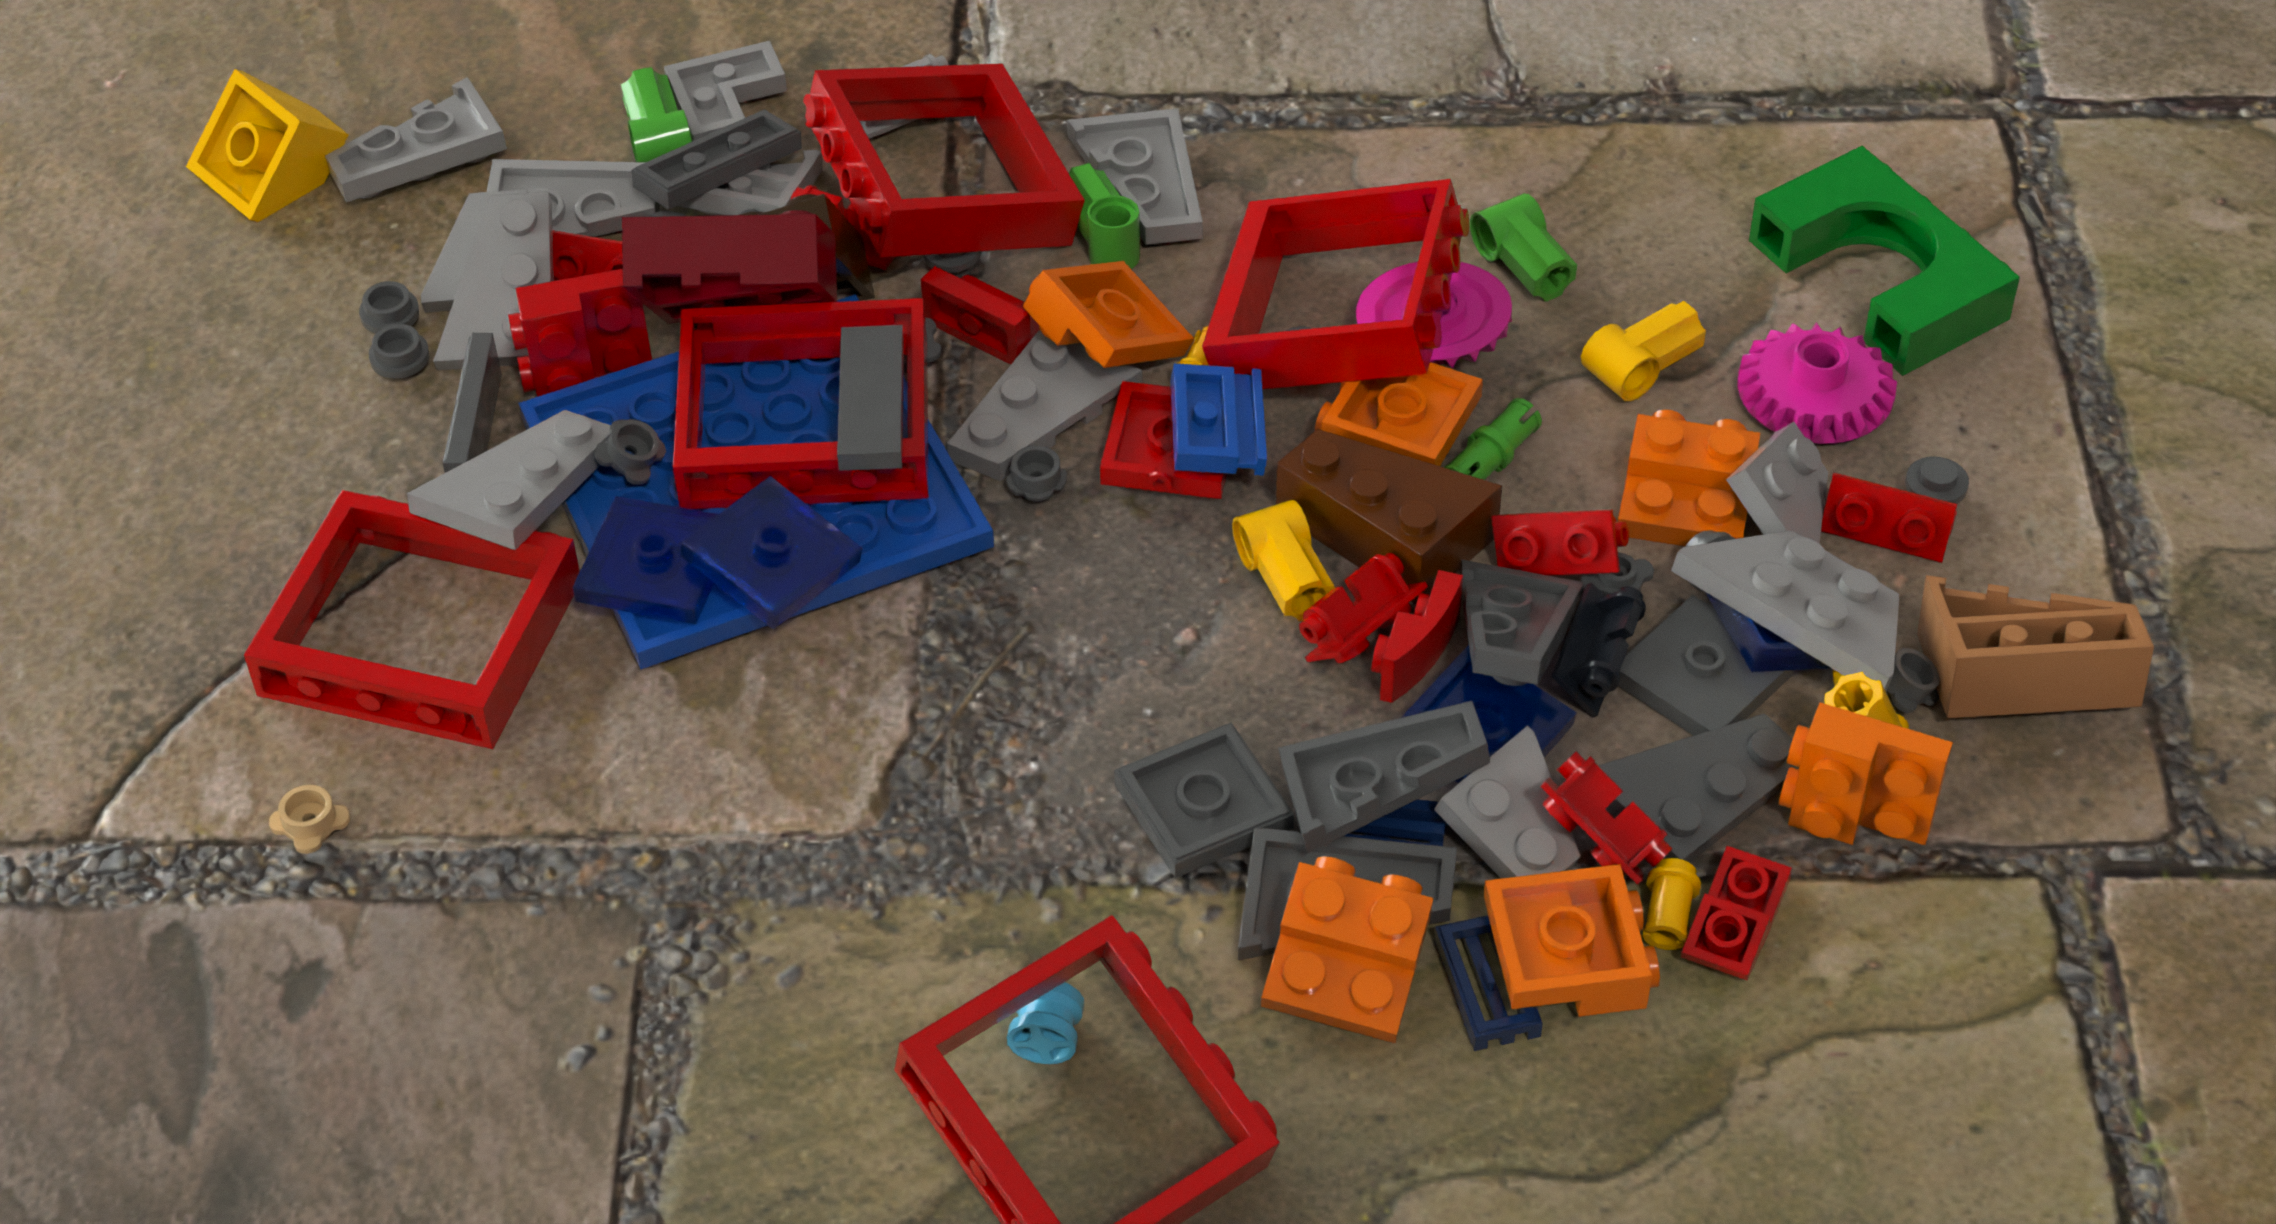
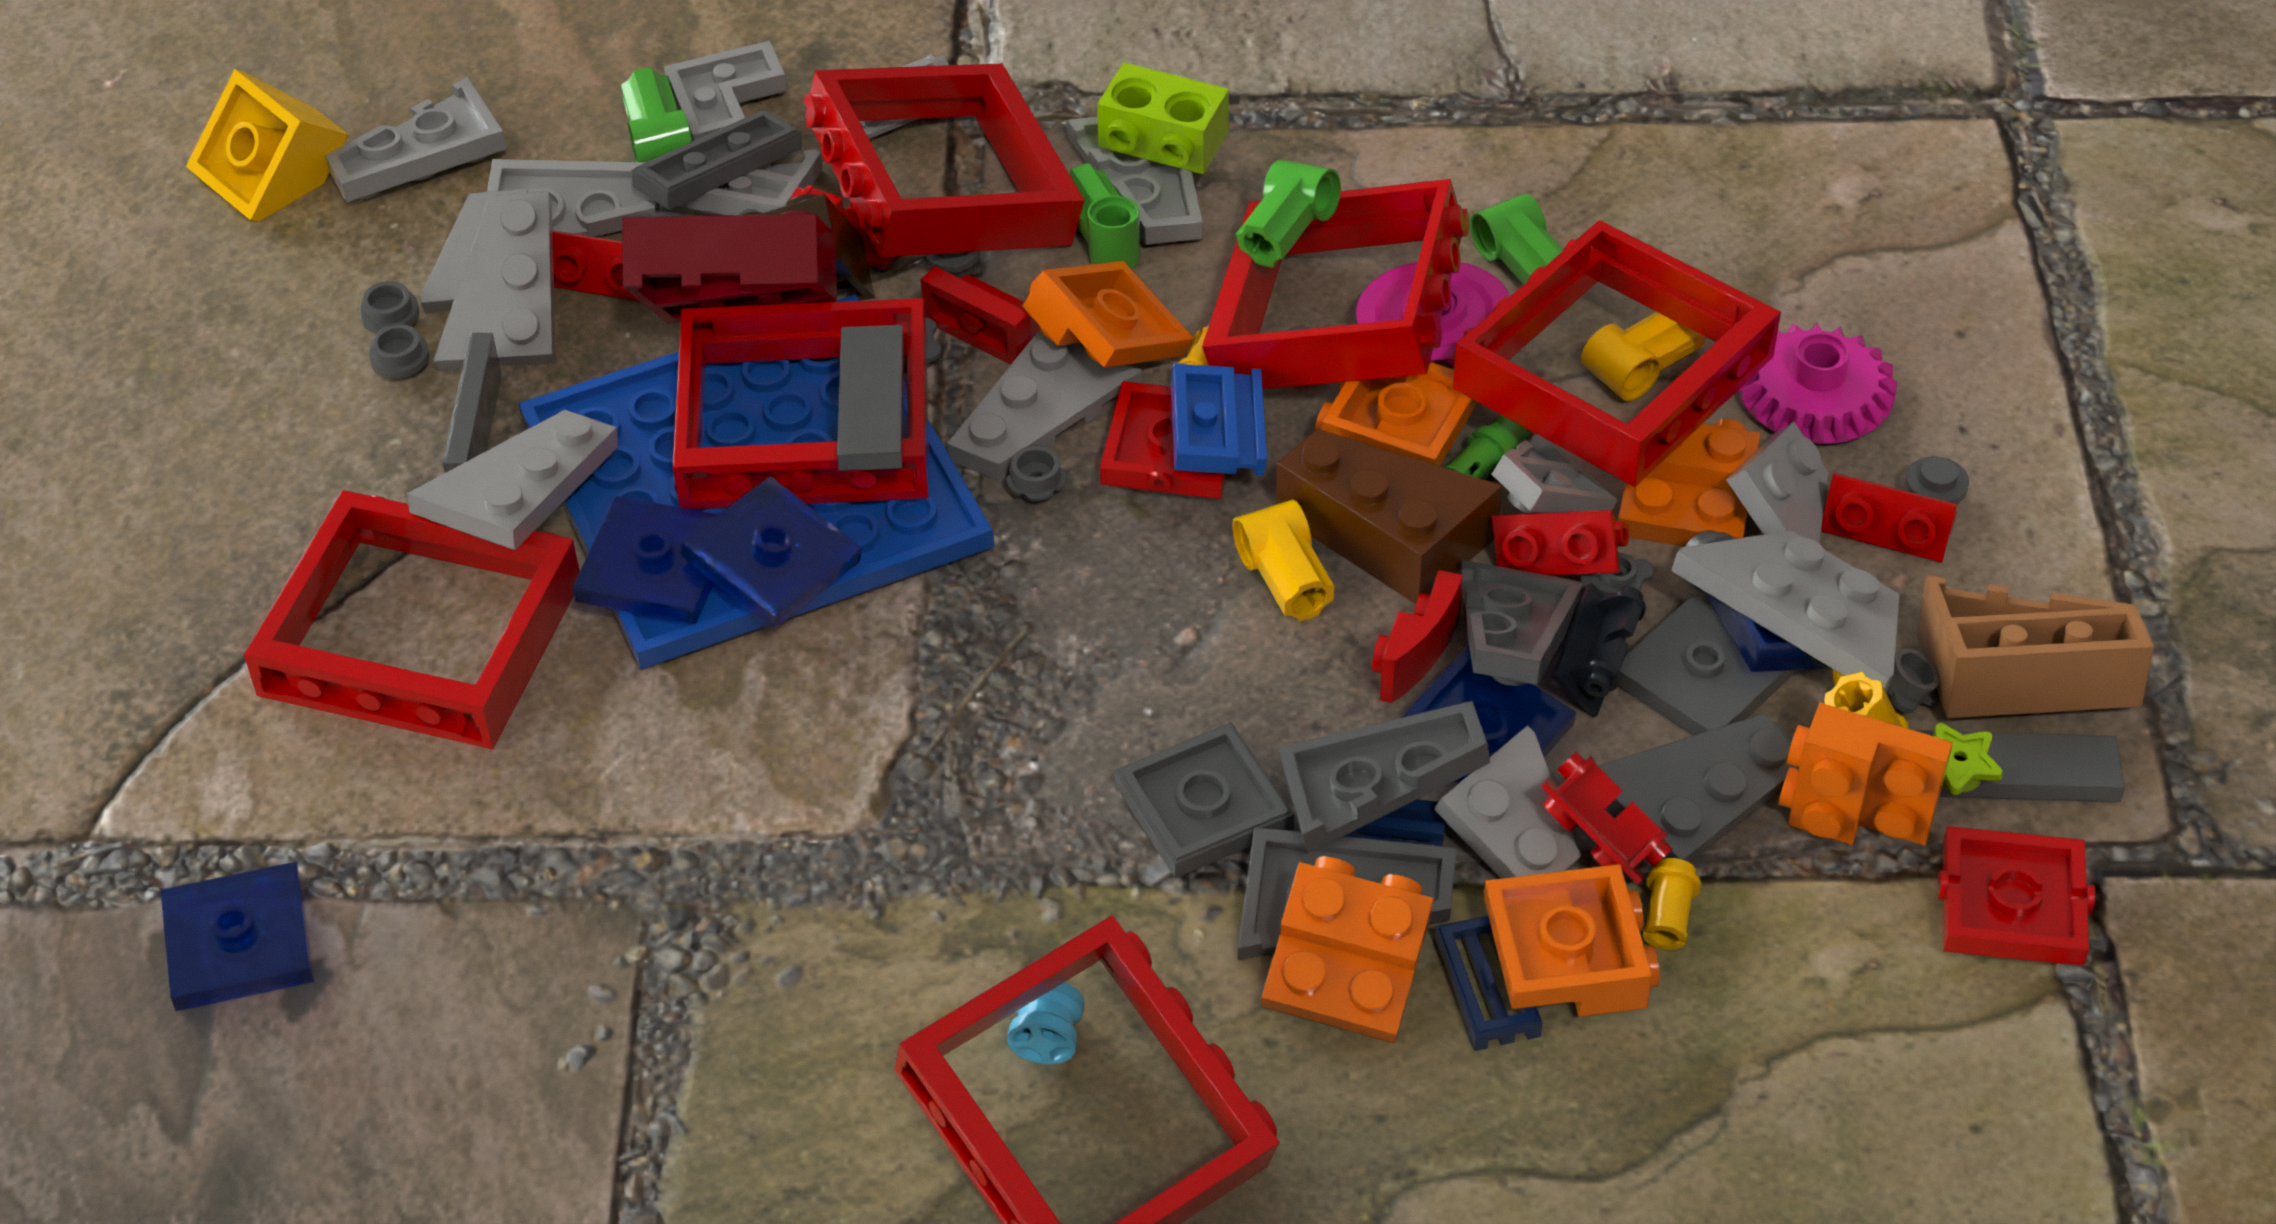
(236, 936): none -> clear blue plate
(308, 817): tan plate -> none
(577, 331): red plate -> none
(636, 438): dark grey plate -> none
(1163, 118): none -> lime brick
(1292, 199): none -> bright green piece
(1343, 626): red hinge -> none
(1549, 480): none -> light grey wing
(1737, 322): none -> red window
(1737, 913): red slope -> none
(1866, 202): green arch -> none
(1978, 766): none -> lime plate
(2015, 896): none -> red plate
(2051, 768): none -> dark grey tile

